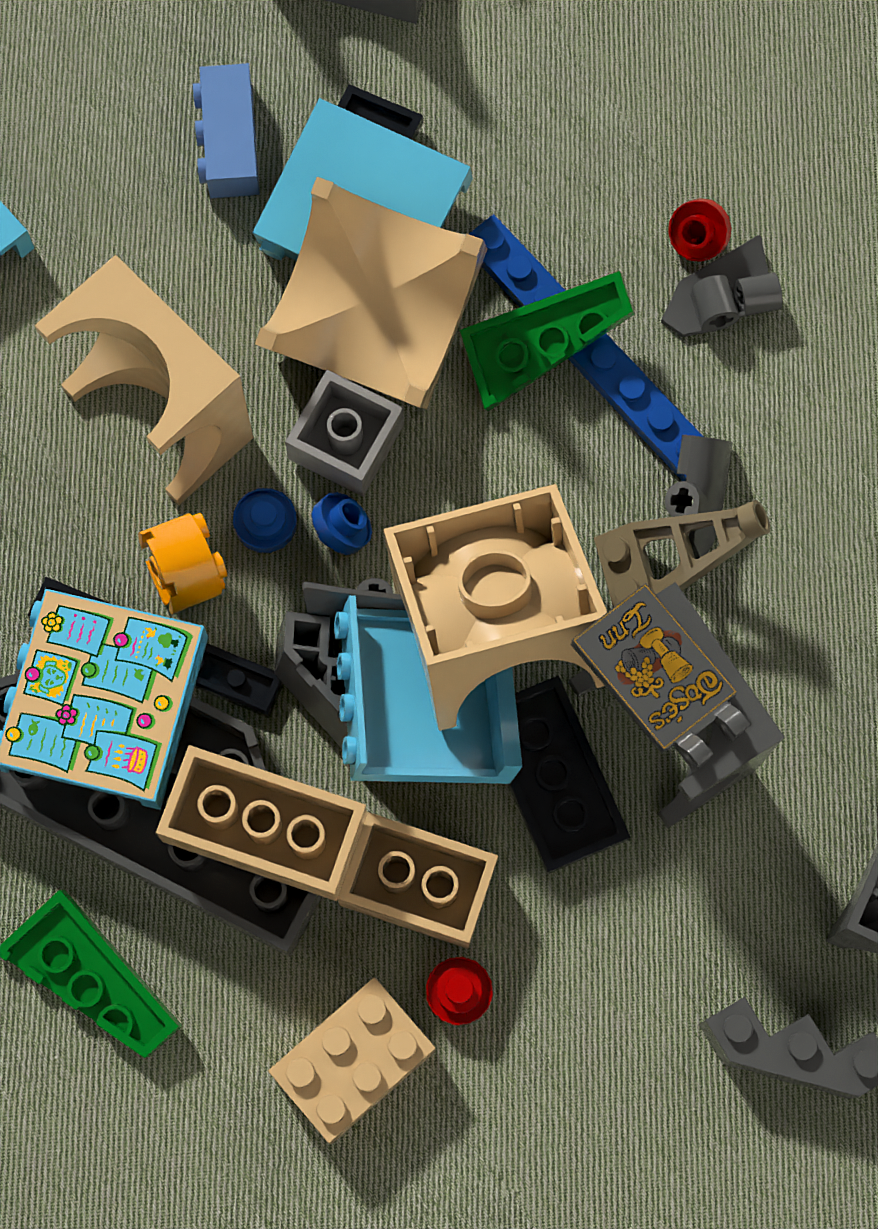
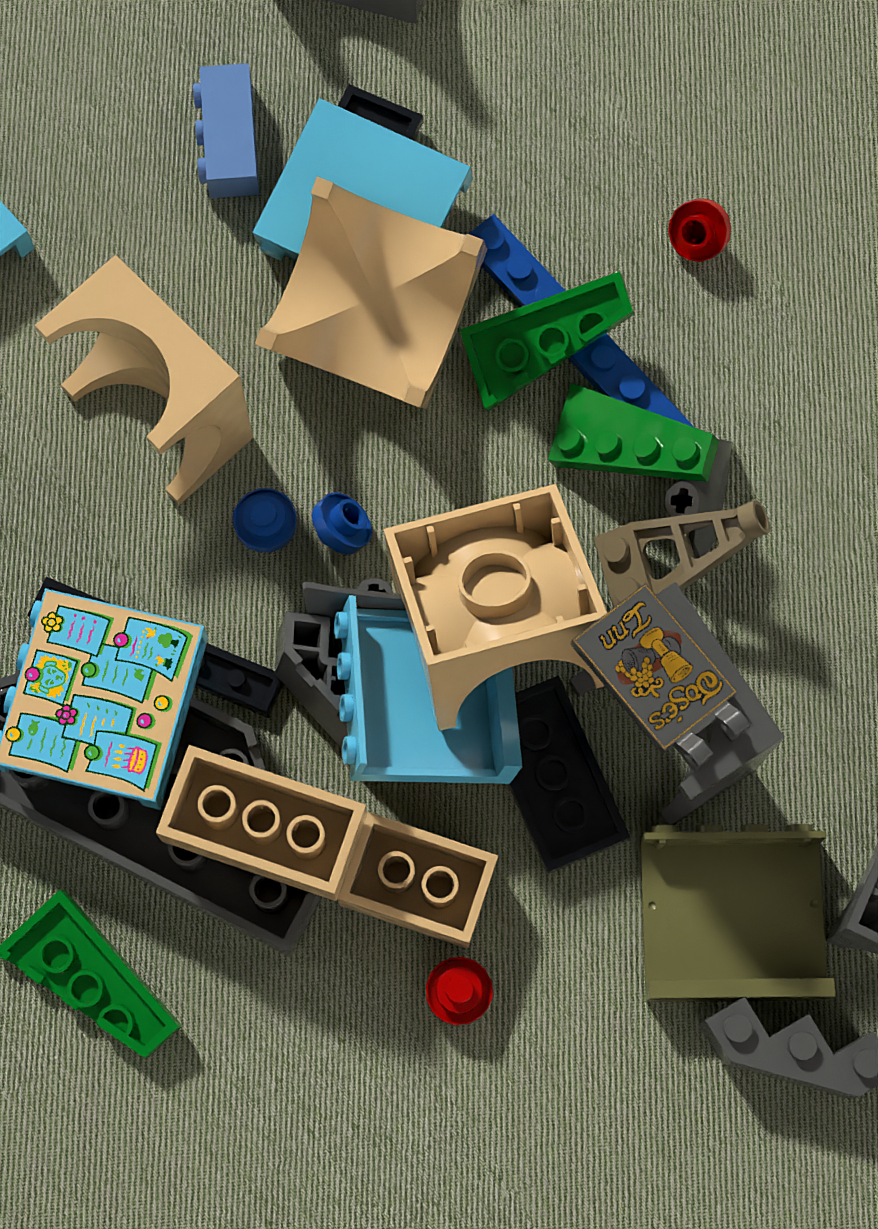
(182, 562): light orange brick -> none
(344, 433): light grey brick -> none
(352, 1060): tan brick -> none
(626, 439): none -> green wing
(724, 292): dark grey panel -> none
(733, 914): none -> olive panel

